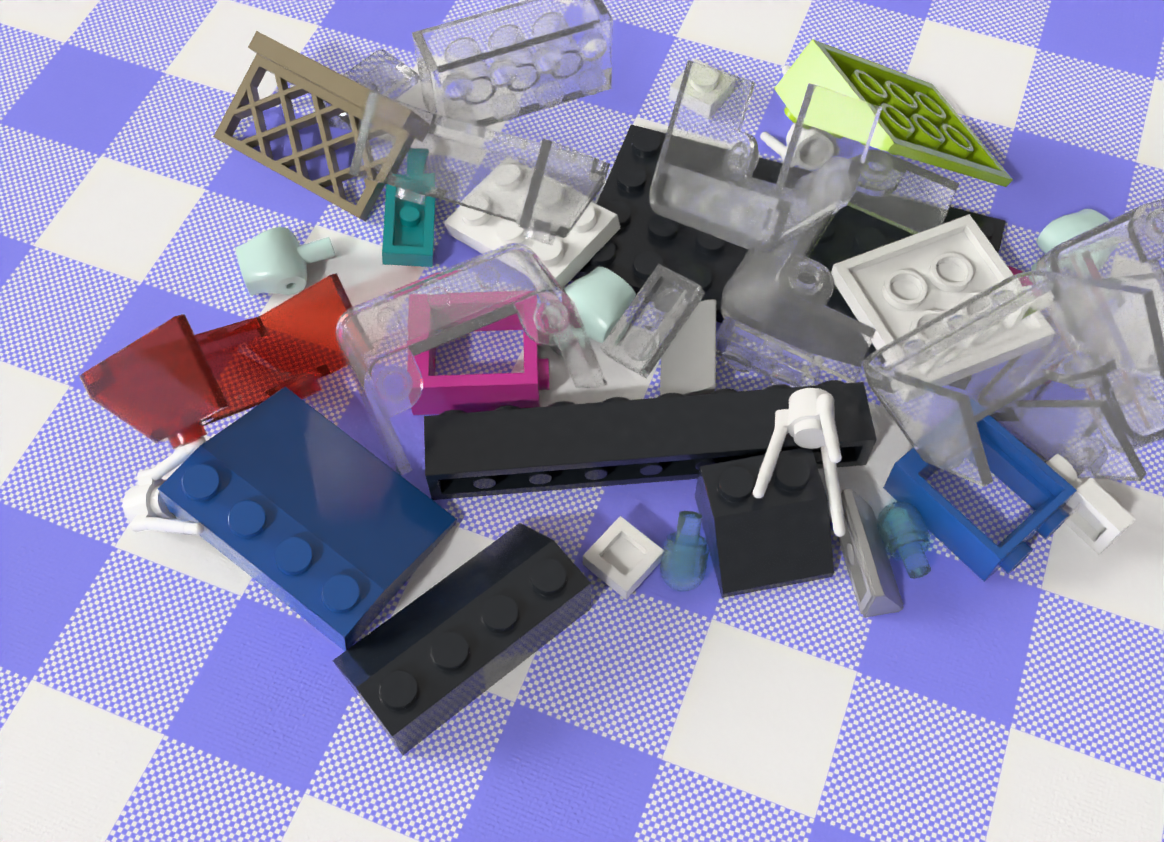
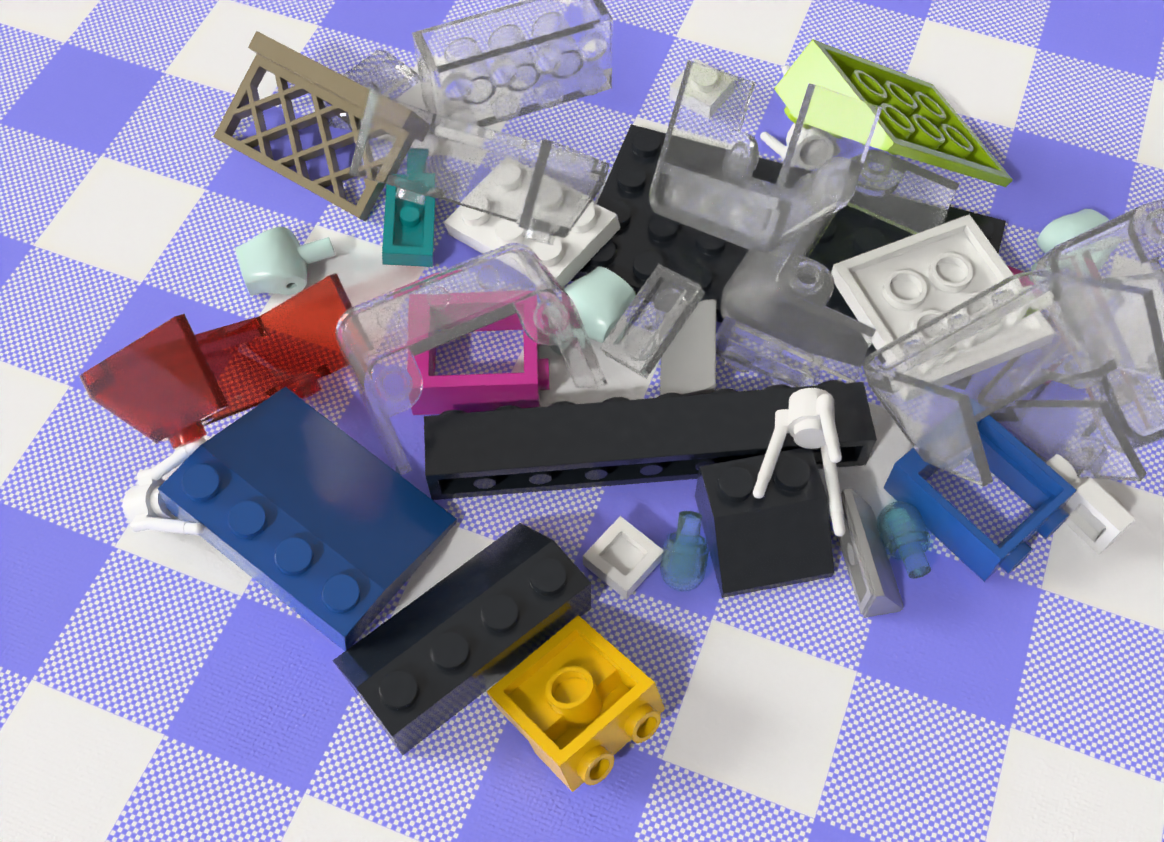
(579, 703): none -> yellow plate

